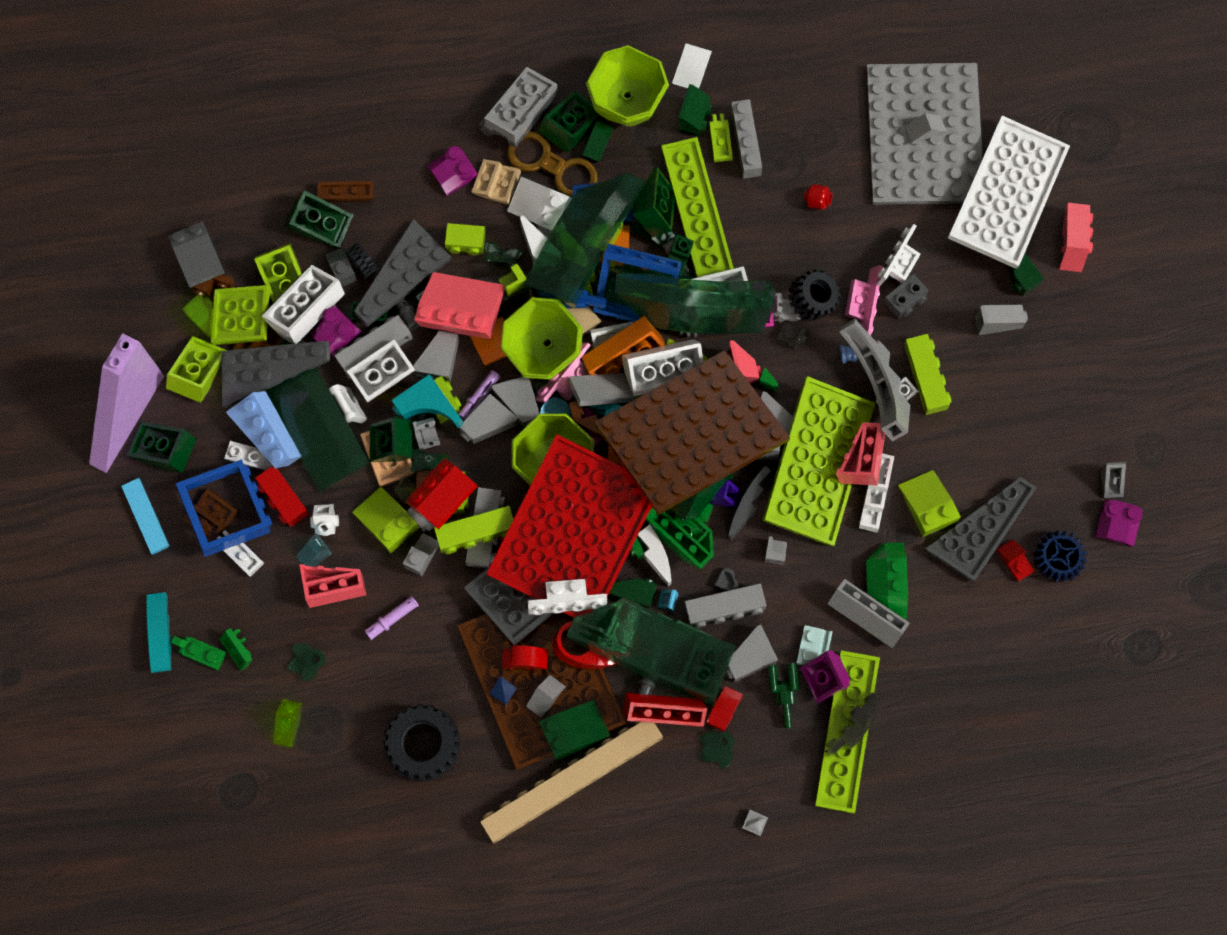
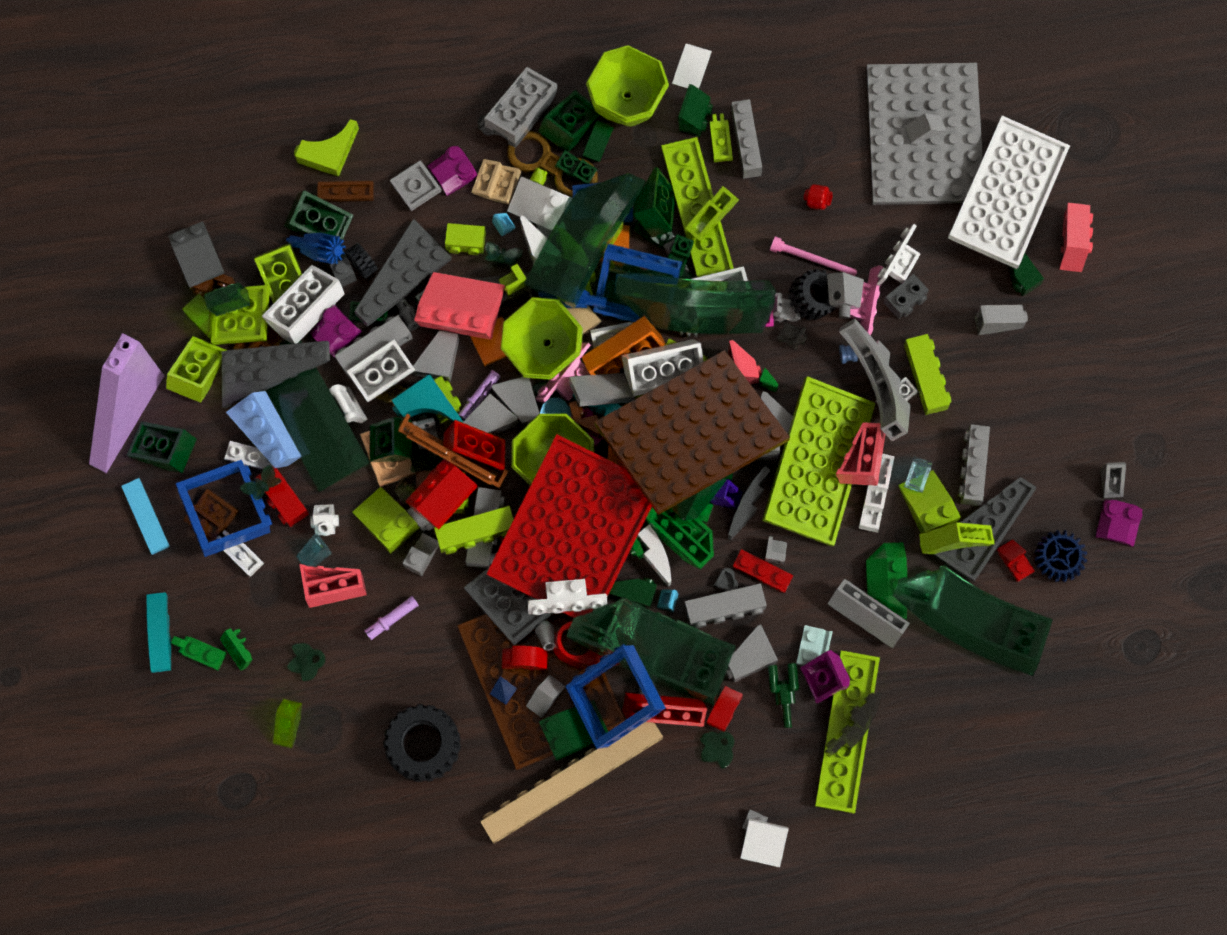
(227, 299): none -> clear green brick
(257, 489): none -> clear green piece
(319, 246): none -> blue piece
(328, 154): none -> lime arch
(415, 185): none -> light grey plate
(436, 446): none -> dark orange slope
(475, 444): none -> red slope
(503, 223): none -> medium azure slope
(539, 176): none -> lime hose
(545, 634): none -> light grey cone
(575, 168): none -> dark green slope
(586, 711): none -> blue window
(712, 213): none -> lime slope
(762, 571): none -> red plate
(764, 842): none -> white tile
(779, 246): none -> bright pink piece
(844, 292): none -> light grey torso
(918, 474): none -> clear light blue slope
(955, 537): none -> lime arch
(975, 465): none -> light grey brick
(976, 618): none -> clear green slope

